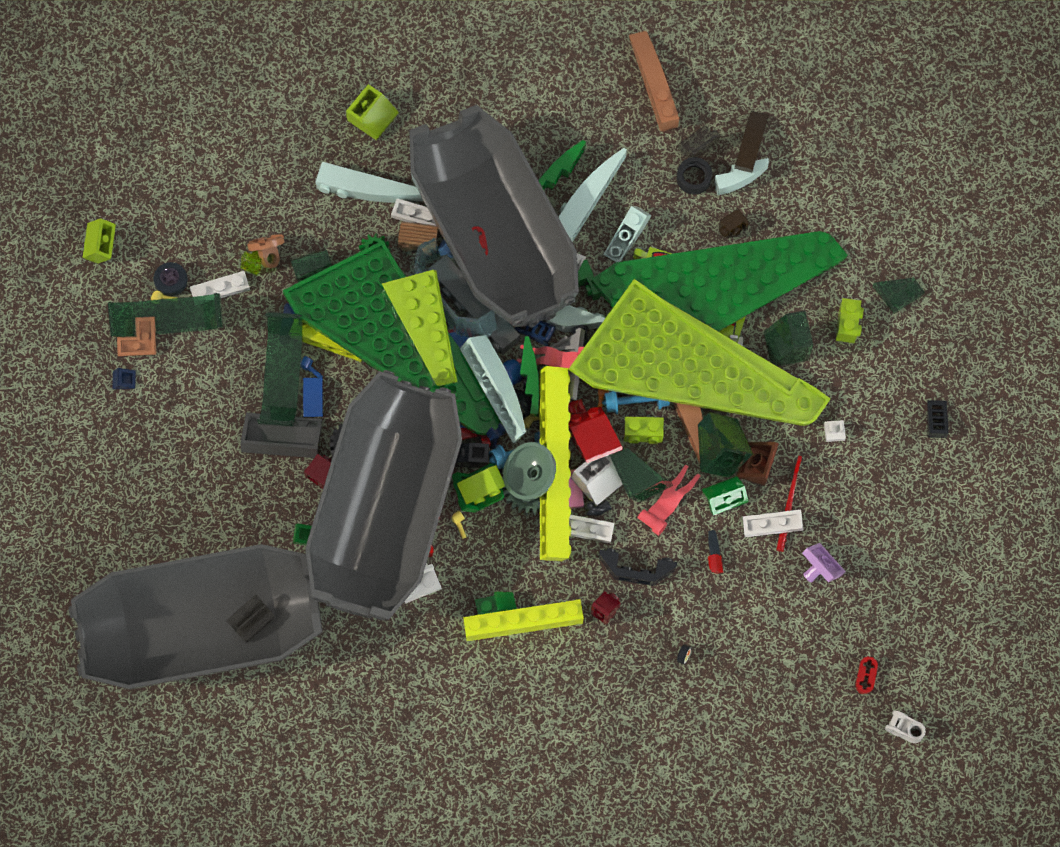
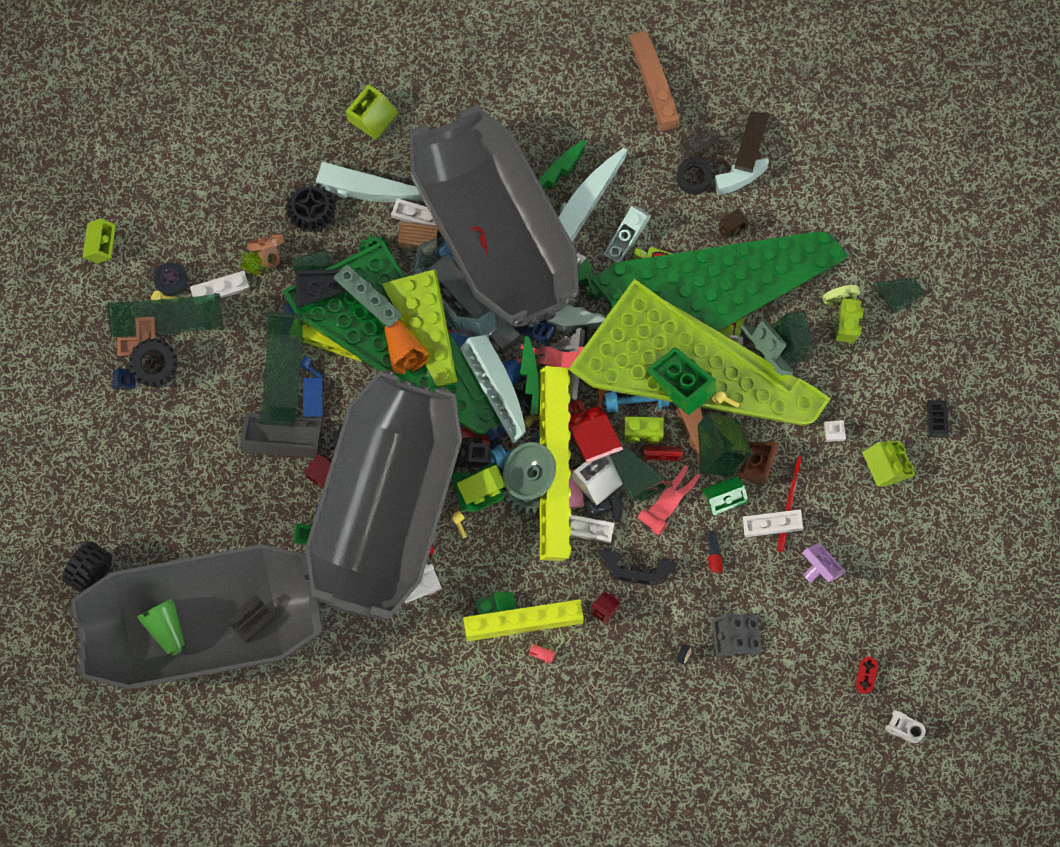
(87, 566): none -> black tyre
(141, 350): none -> black tyre
(164, 626): none -> bright green cone
(316, 286): none -> black wing
(326, 209): none -> black gear
(367, 296): none -> sand green bracket
(404, 348): none -> orange cone
(542, 653): none -> coral pin
(617, 506): none -> black bar
(662, 453): none -> red slope
(683, 380): none -> green slope
(719, 397): none -> light yellow hand
(736, 635): none -> dark grey bracket
(769, 344): none -> sand green bracket
(837, 294): none -> yellowish green tile
(888, 463): none -> lime slope

